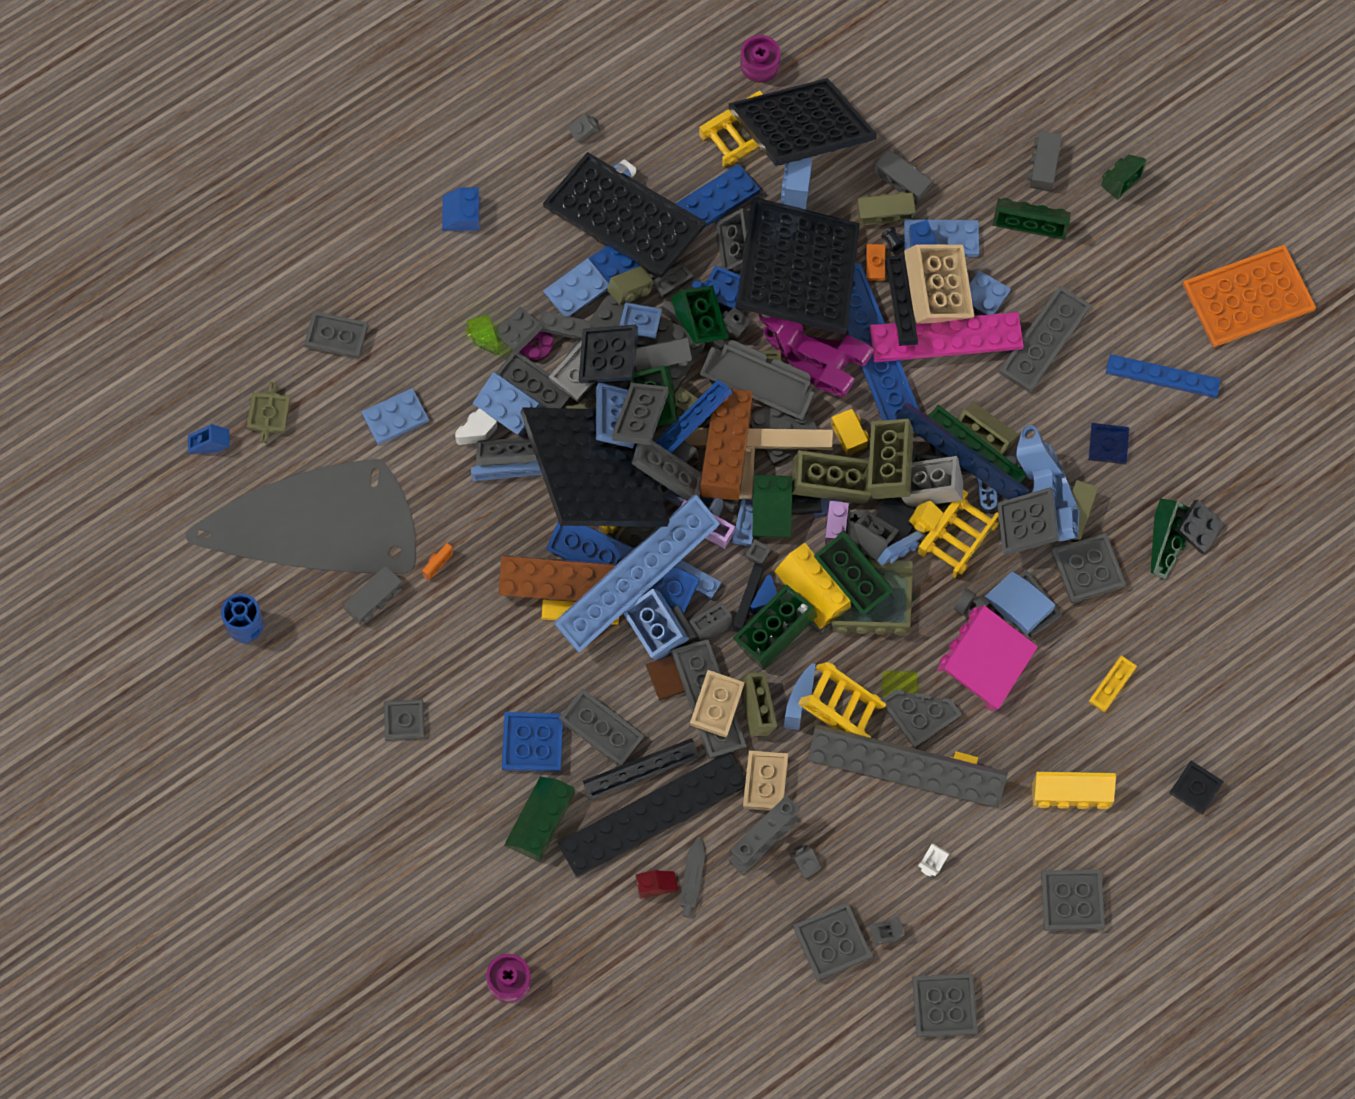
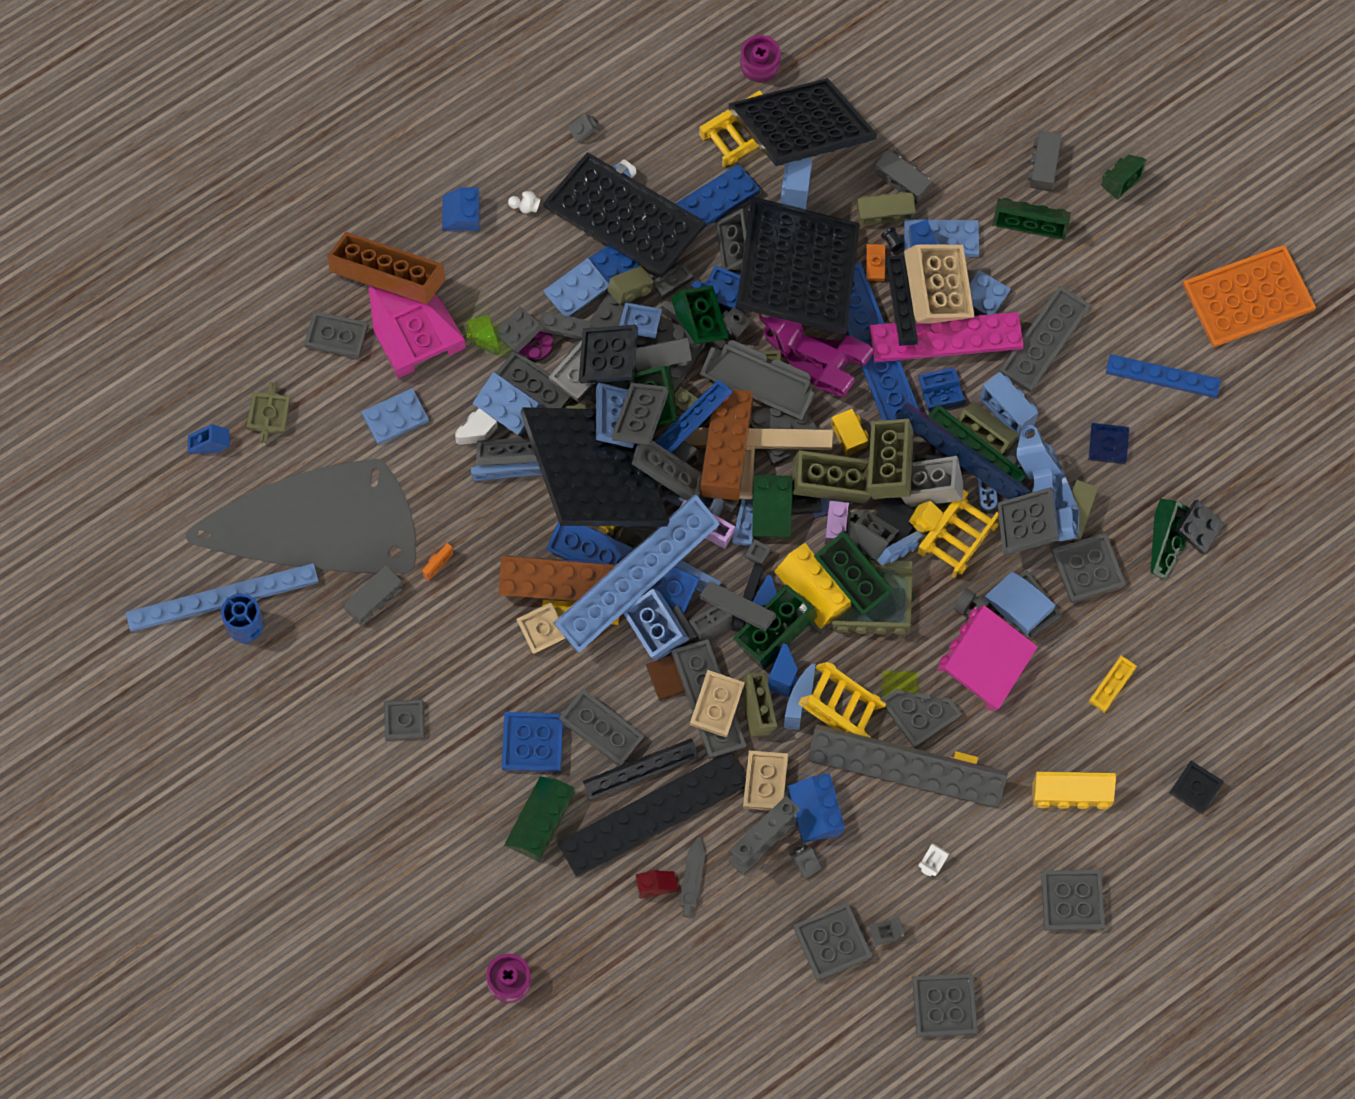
(214, 598): none -> medium blue plate
(386, 267): none -> dark orange brick
(412, 329): none -> dark pink wedge
(527, 204): none -> white animal
(539, 628): none -> tan plate
(737, 606): none -> dark grey tile
(783, 674): none -> blue slope
(818, 806): none -> blue slope
(941, 388): none -> blue slope
(1008, 403): none -> medium blue brick

